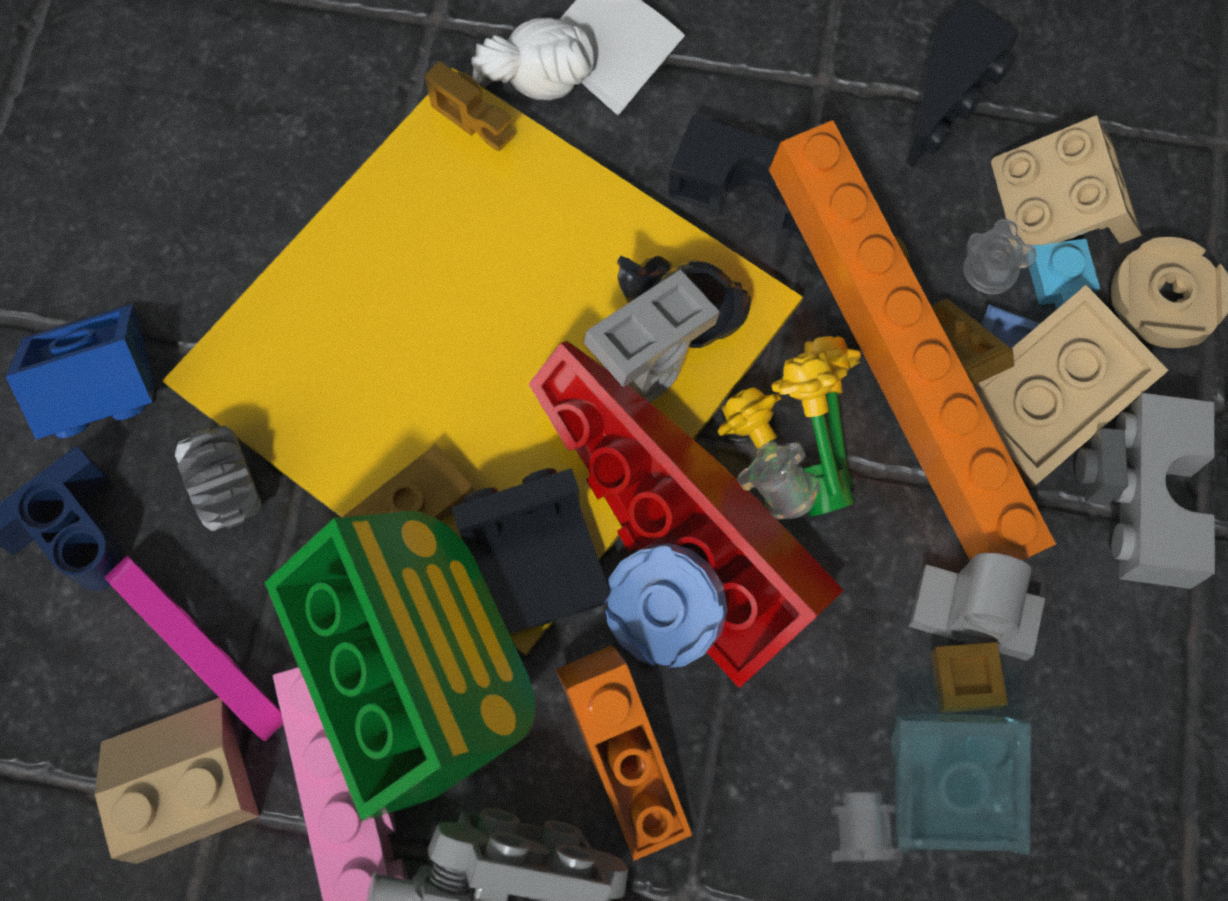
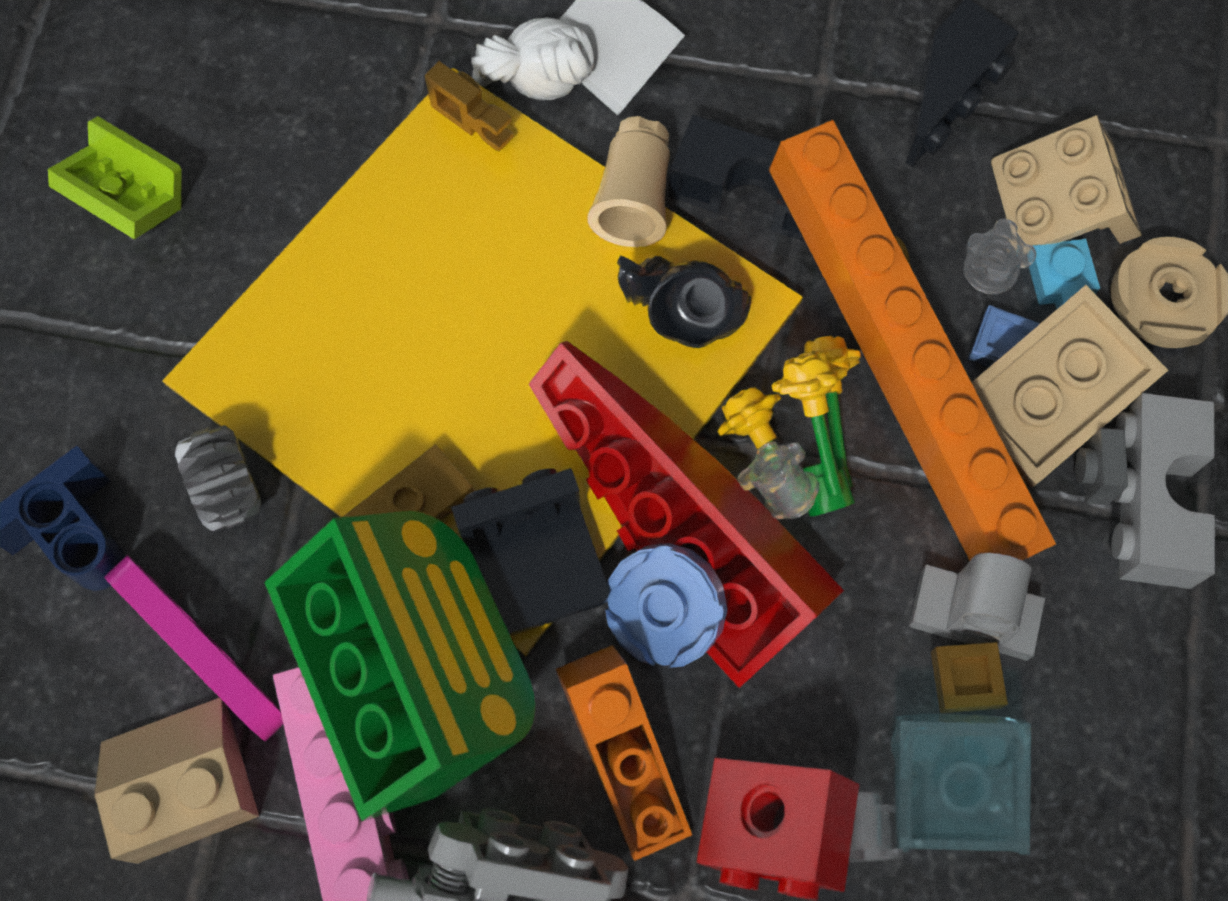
(82, 373): blue slope -> none
(119, 180): none -> lime bracket
(633, 185): none -> tan plant
(651, 335): light grey tile -> none
(803, 851): none -> red brick
(976, 347): pearl gold plate -> none

